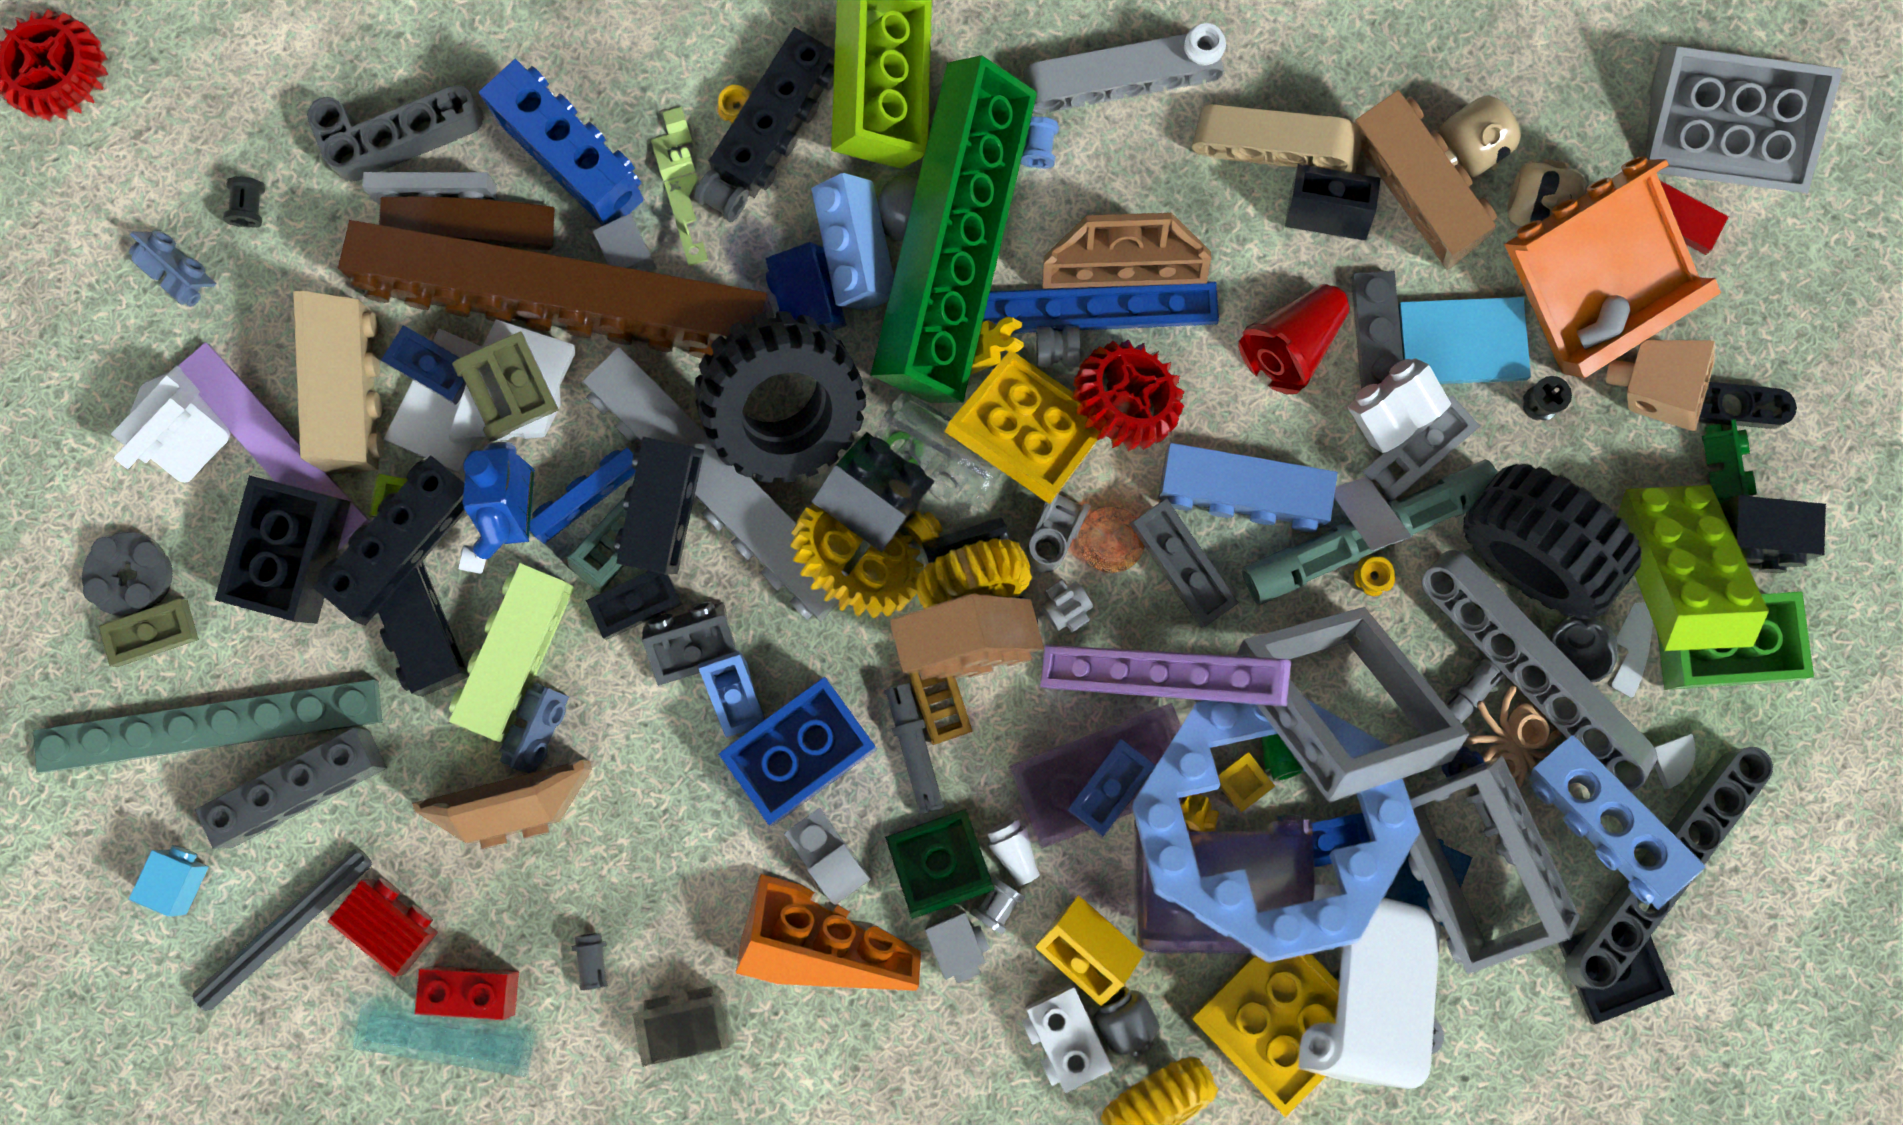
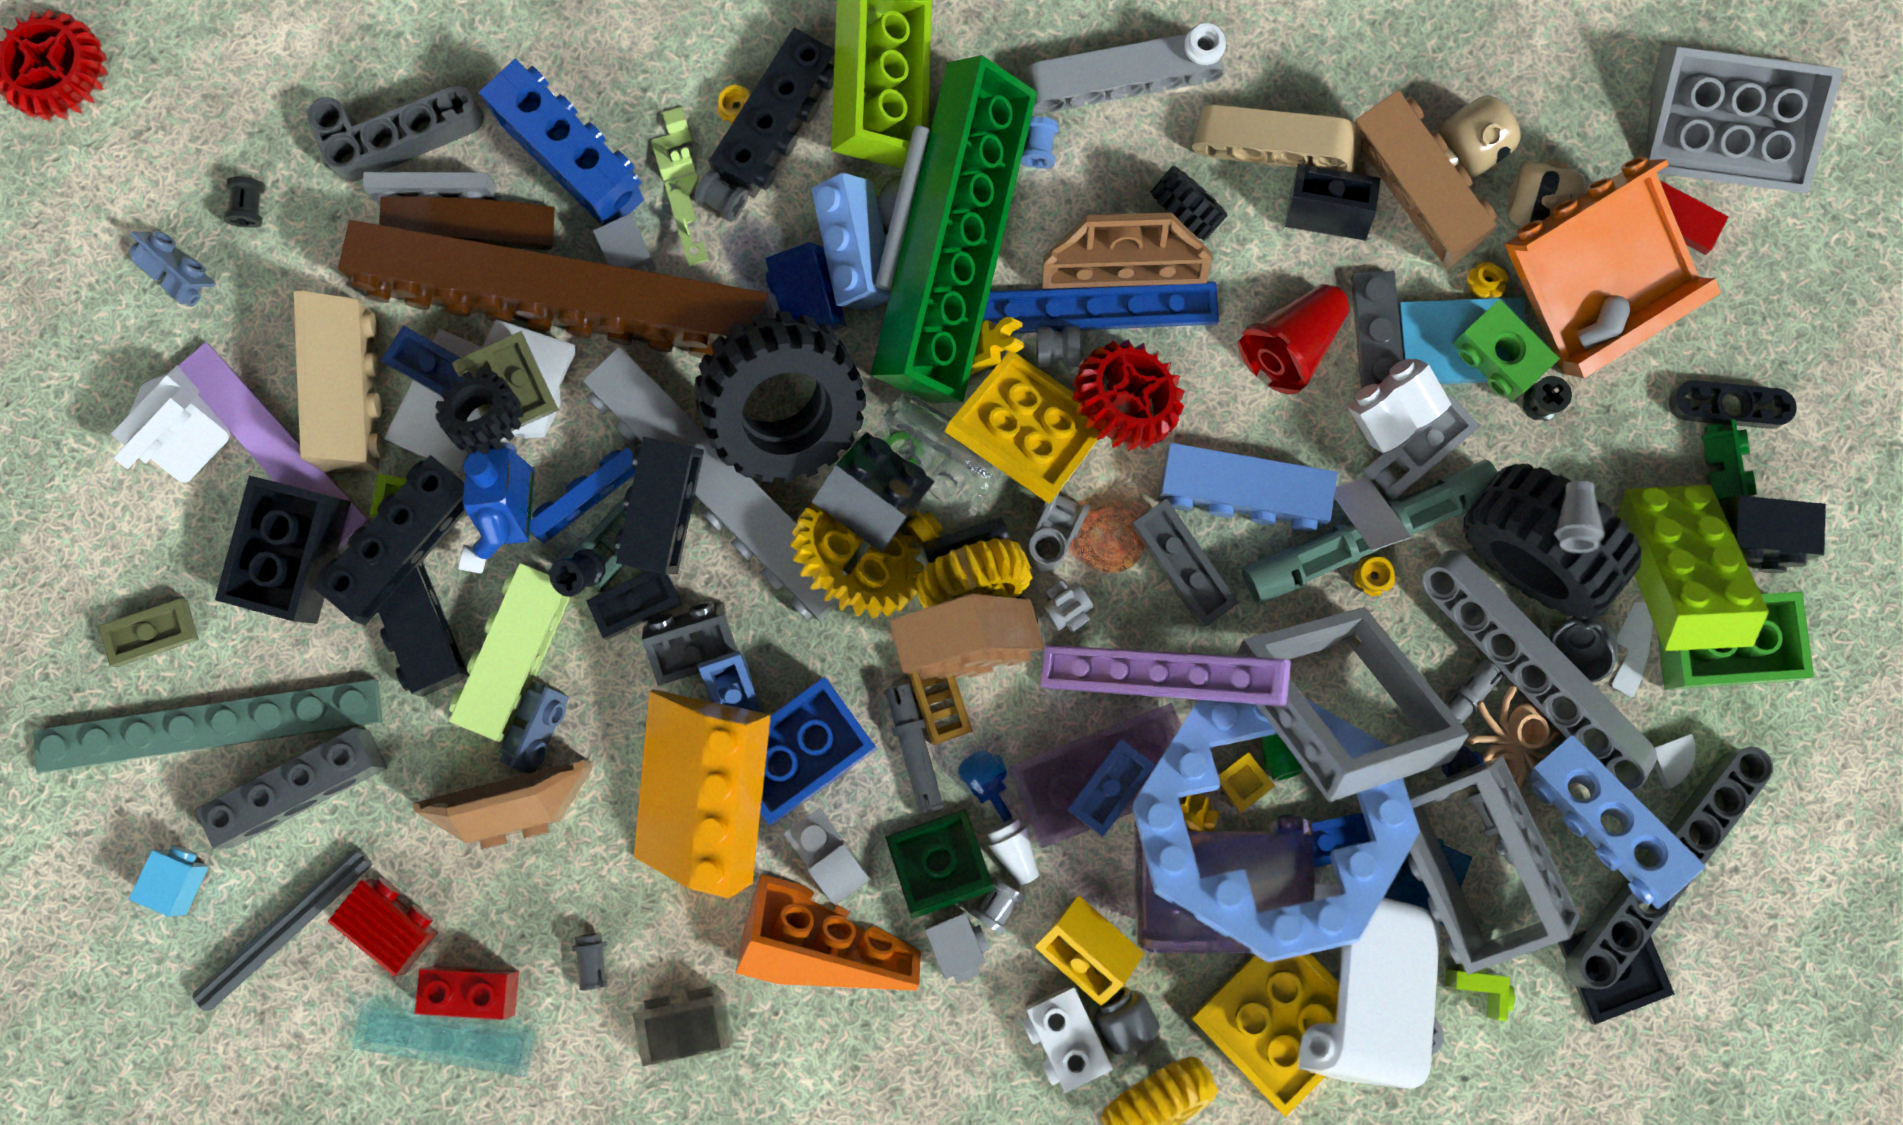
(109, 557): dark grey plate -> none
(469, 396): none -> black tyre
(573, 575): none -> black bush
(701, 792): none -> light orange slope
(902, 207): none -> light grey bar
(984, 778): none -> clear blue piece
(1188, 203): none -> black tyre
(1483, 289): none -> yellow plate
(1500, 992): none -> lime bracket
(1527, 352): none -> bright green brick
(1579, 520): none -> light grey cone
(1667, 380): light nougat torso -> none

